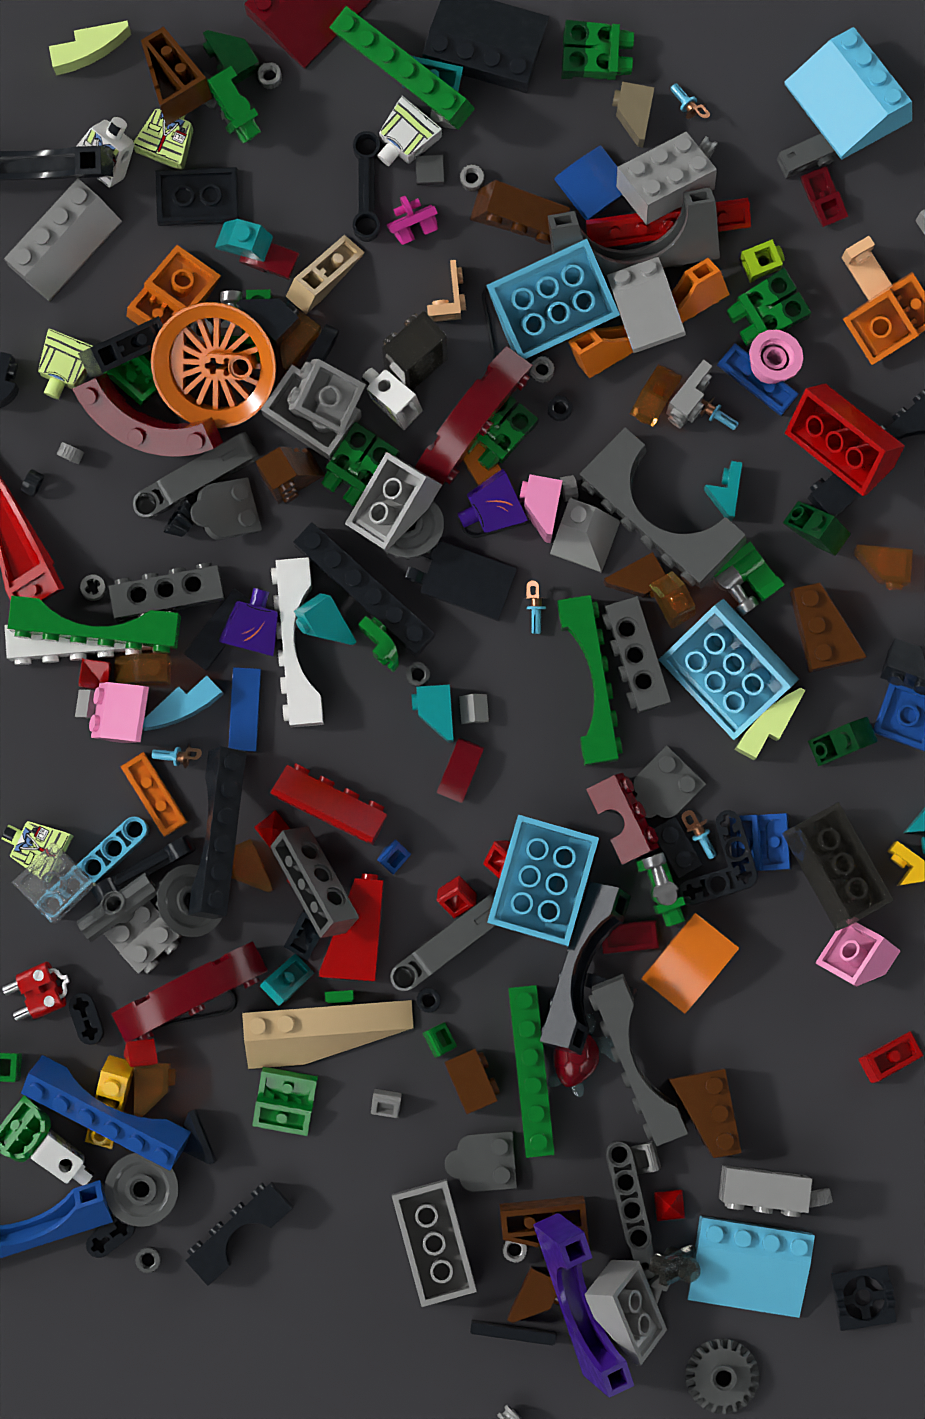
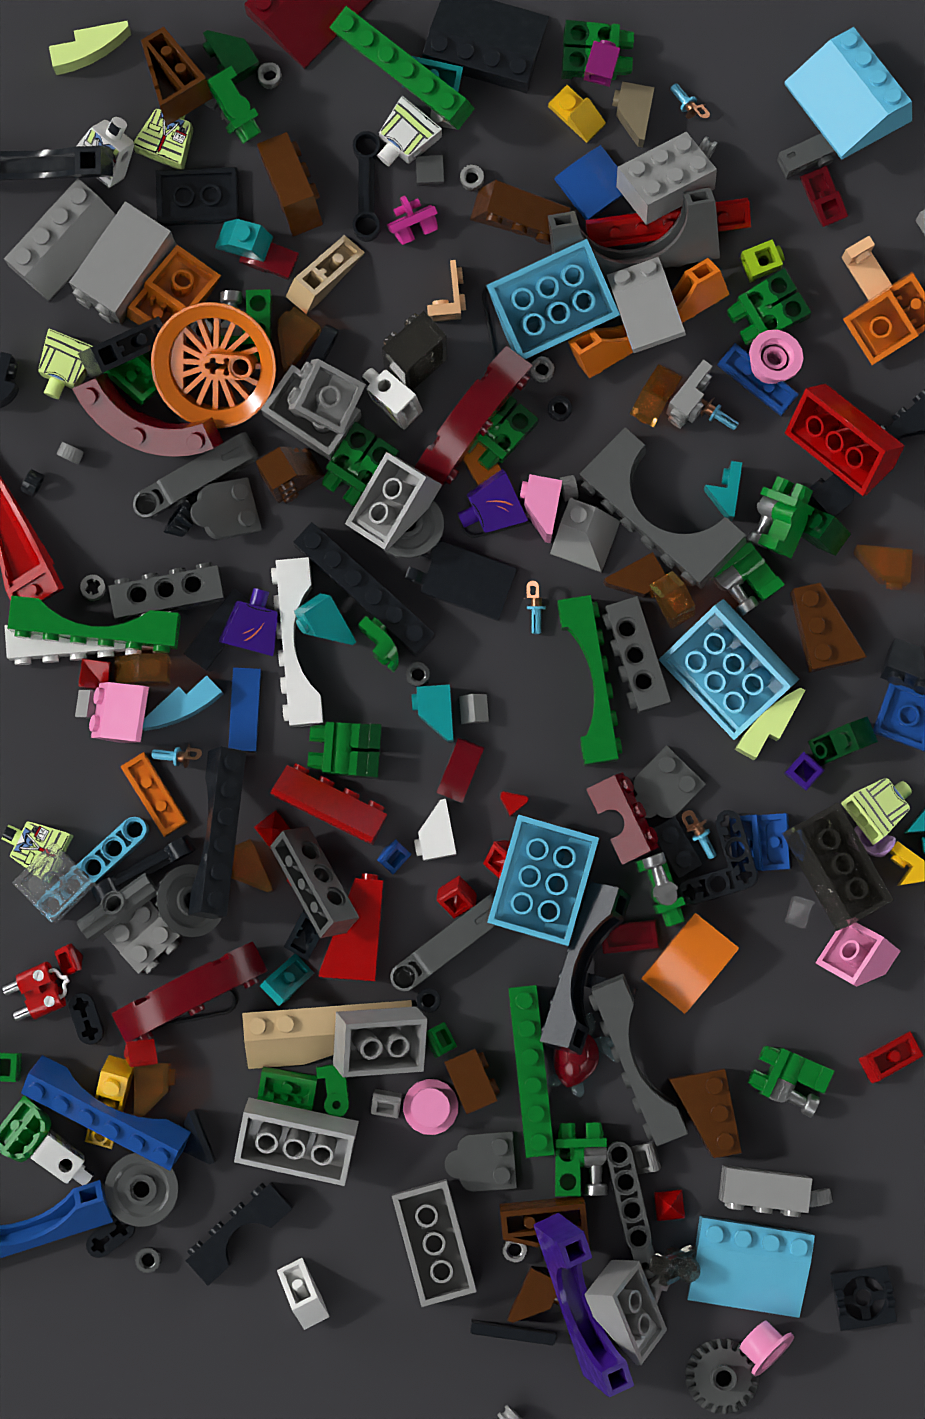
(69, 959): none -> red slope
(121, 263): none -> light grey brick
(273, 316): black slope -> none
(291, 183): none -> reddish brown wedge
(296, 1141): none -> light grey brick
(302, 1294): none -> white slope
(337, 1090): none -> green leg
(338, 753): none -> green hips
(339, 996): green tile -> none
(379, 1041): none -> light grey brick
(430, 1106): none -> bright pink piece
(436, 835): none -> white slope
(513, 802): none -> red slope
(577, 113): none -> yellow slope
(579, 1153): none -> green hips
(602, 63): none -> magenta brick
(765, 1346): none -> bright pink piece
(782, 517): none -> green hips
(784, 1074): none -> green hips
(798, 911): none -> clear slope
(804, 771): none -> dark purple slope
(878, 807): none -> yellowish green torso
(879, 849): none -> lavender hair

